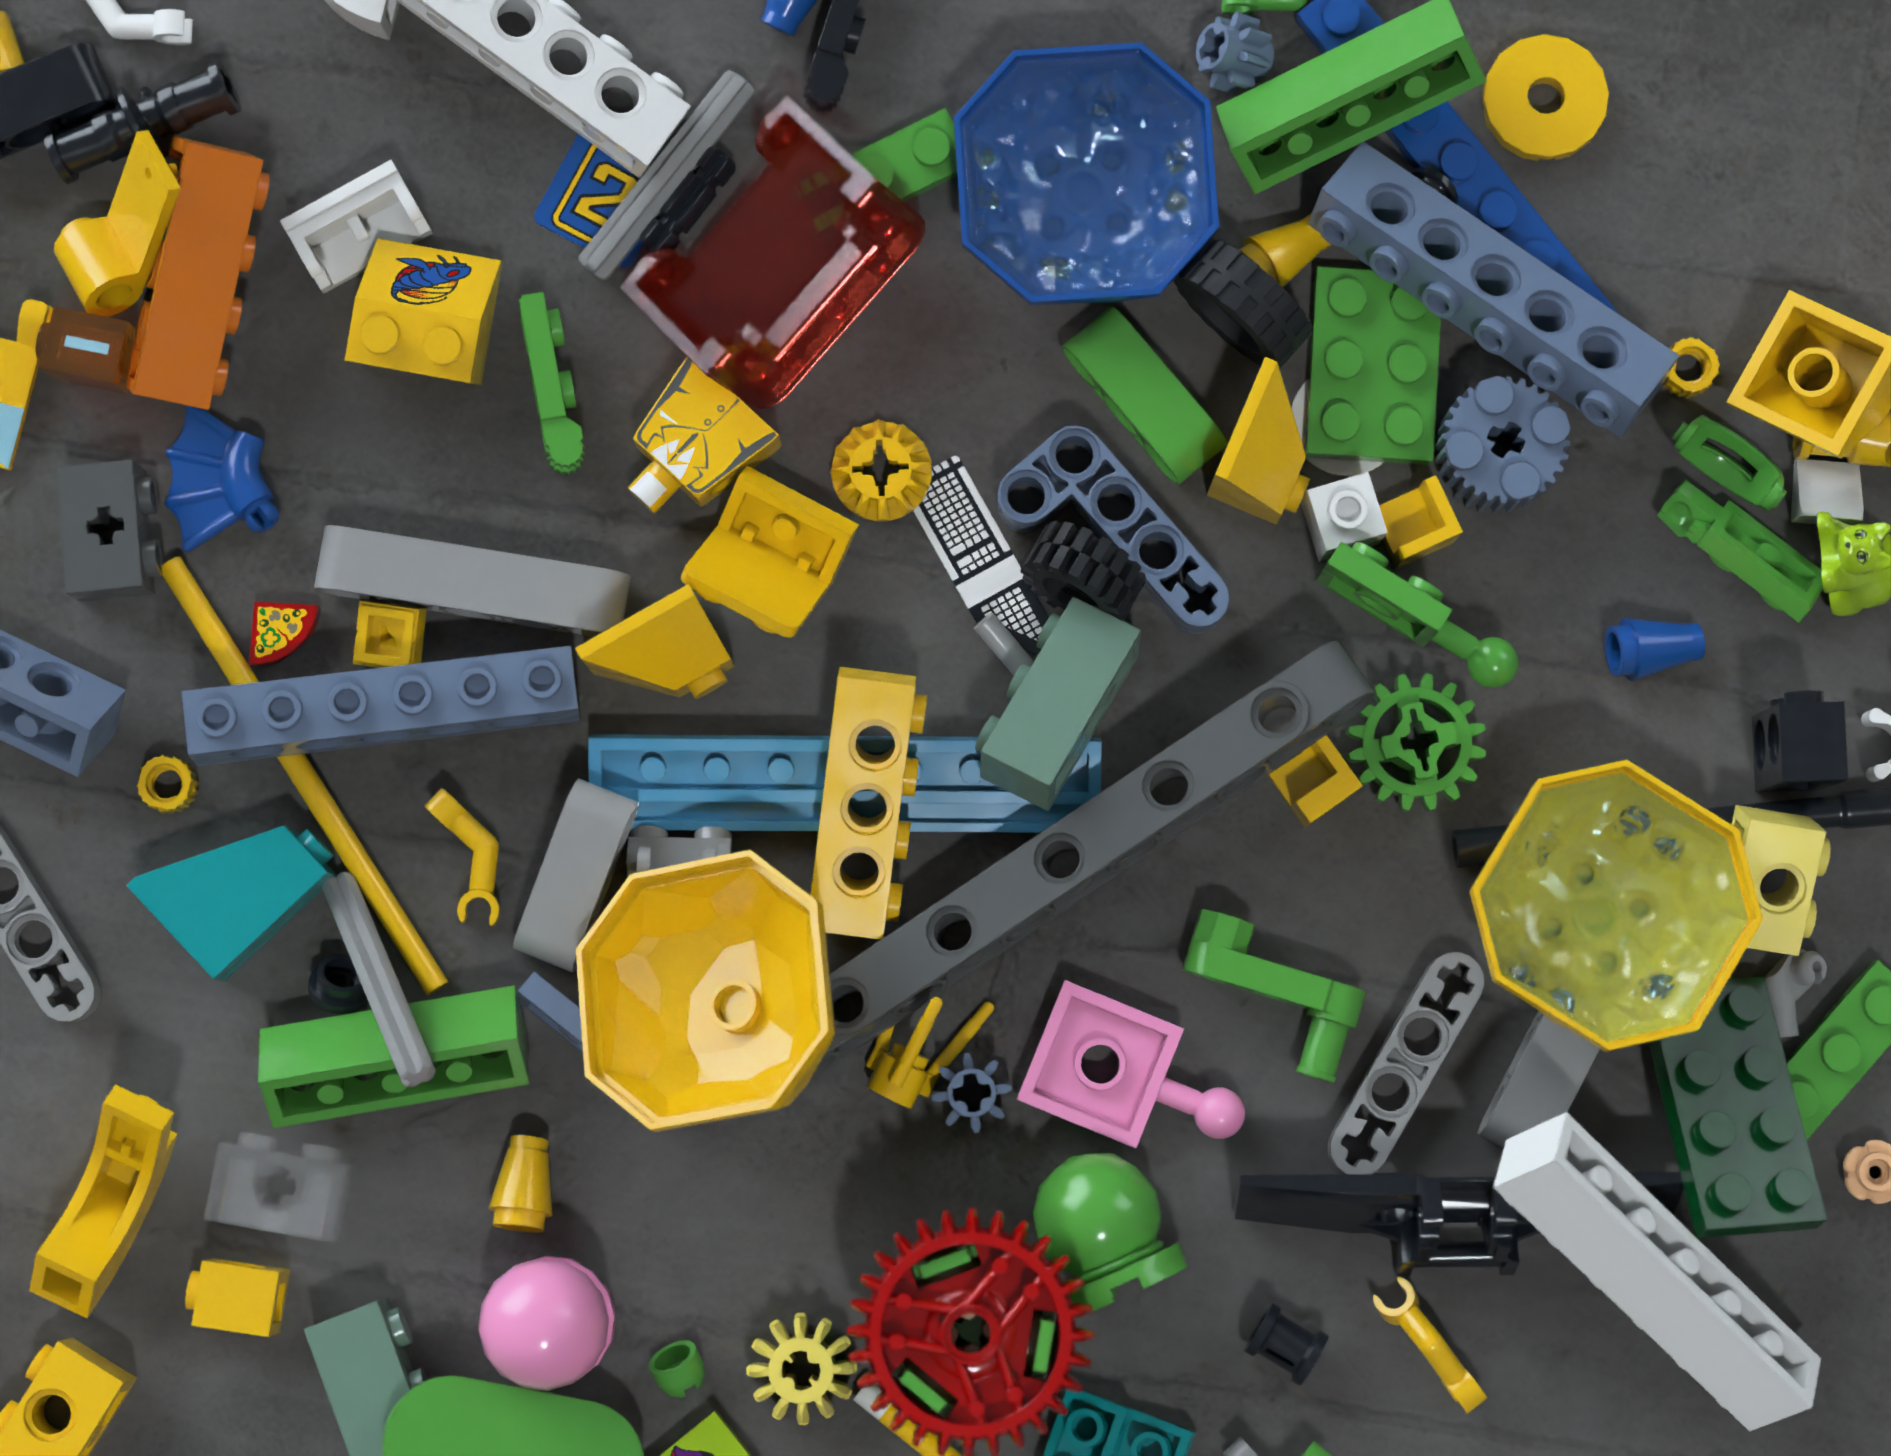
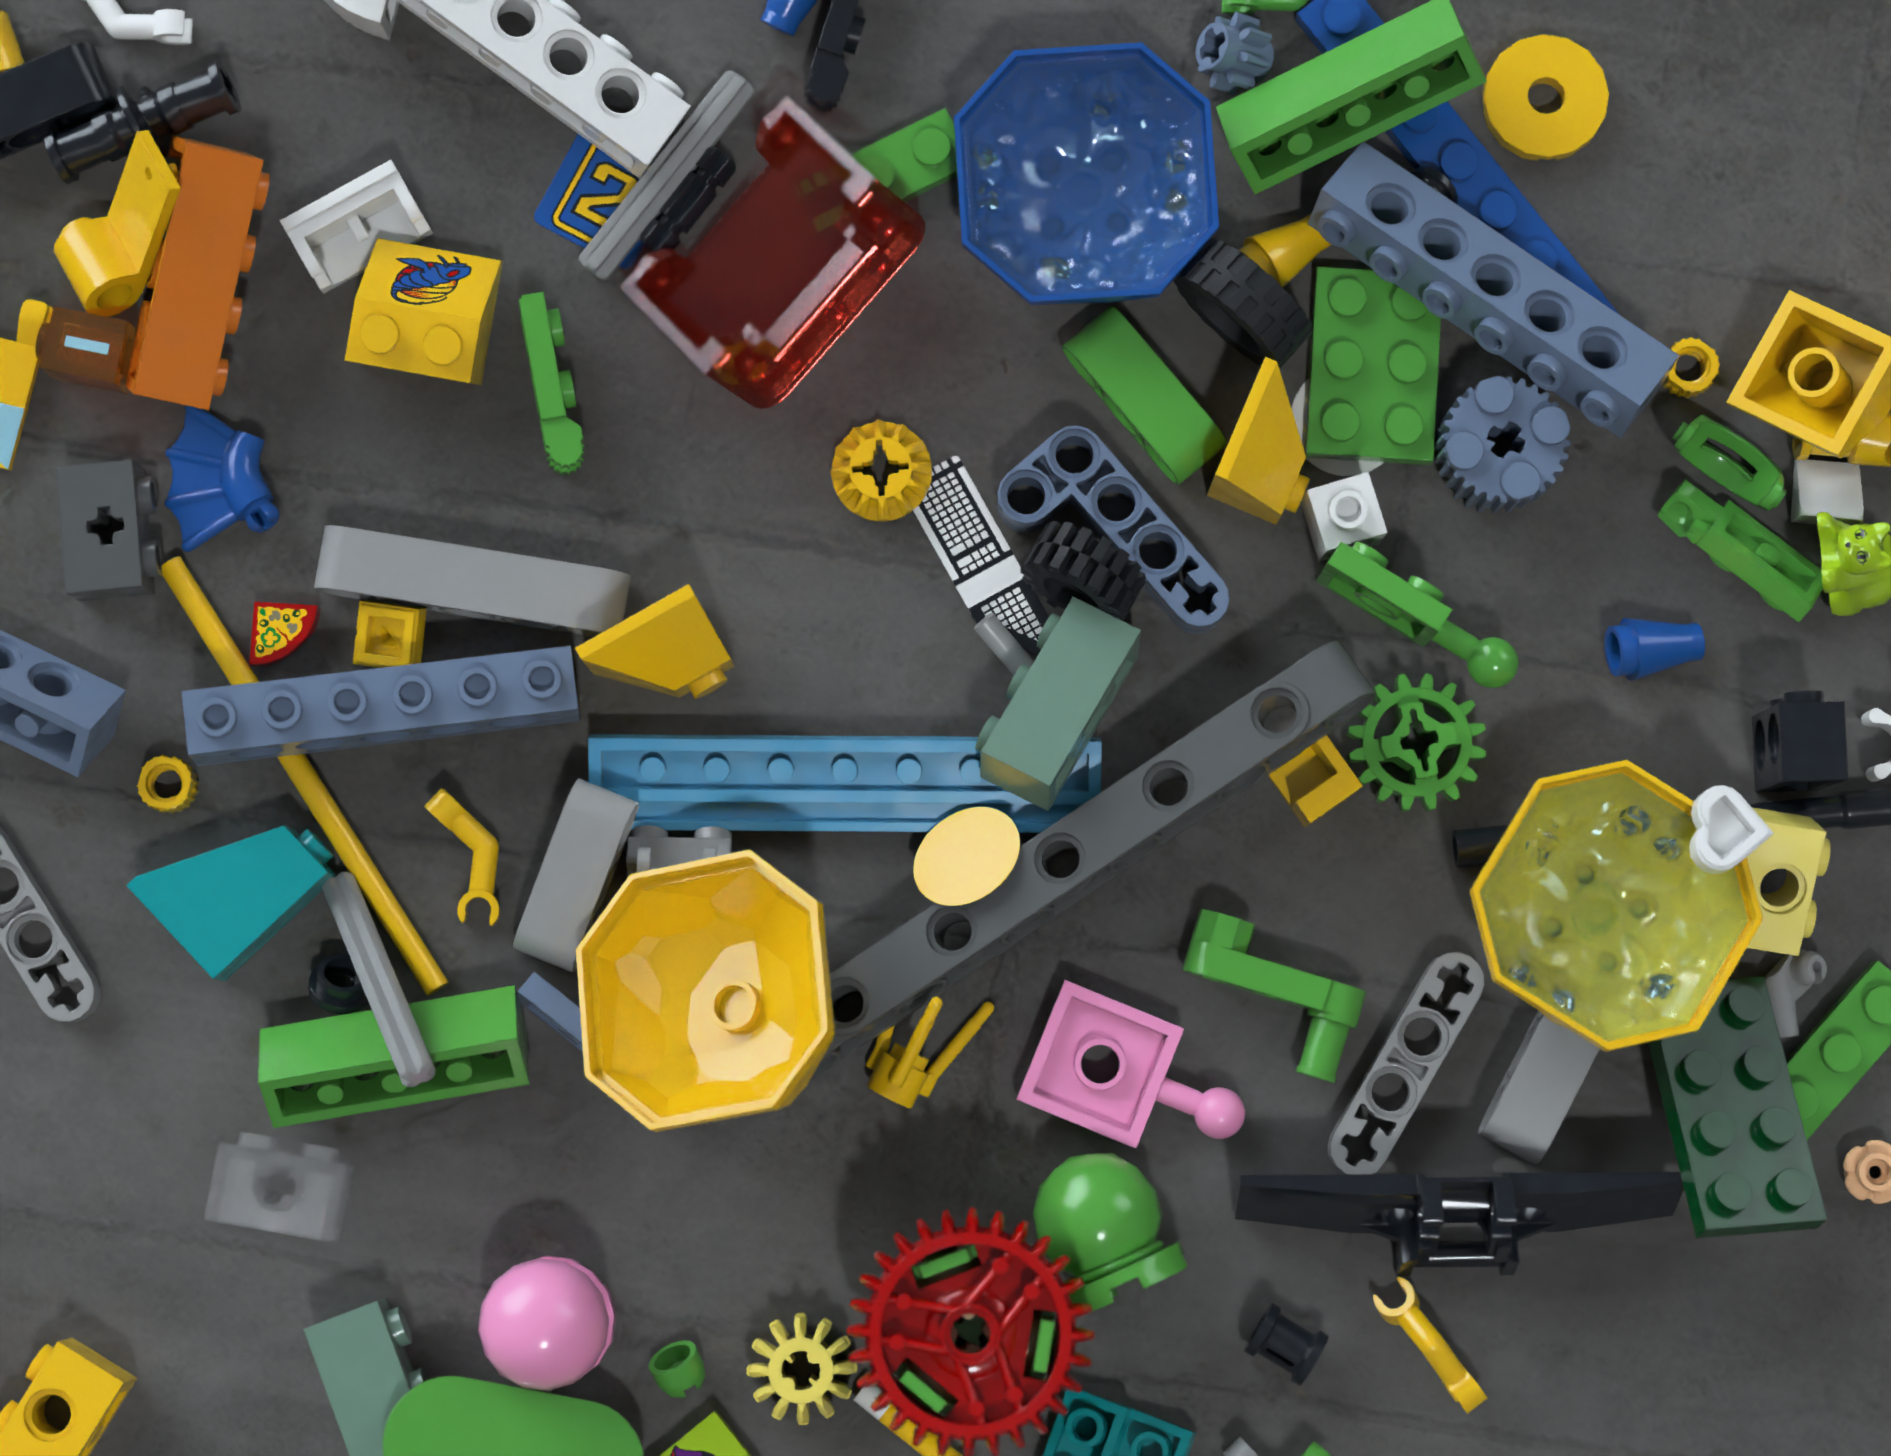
(109, 1203): yellow arch -> none
(237, 1297): yellow brick -> none
(523, 1186): yellow cone -> none
(698, 440): yellow torso -> none
(770, 554): yellow bracket -> none
(864, 701): yellow brick -> none
(966, 856): none -> yellow sticker
(983, 1078): sand blue gear -> none
(1419, 523): yellow panel -> none
(1657, 1272): white brick -> none
(1725, 830): none -> white tile

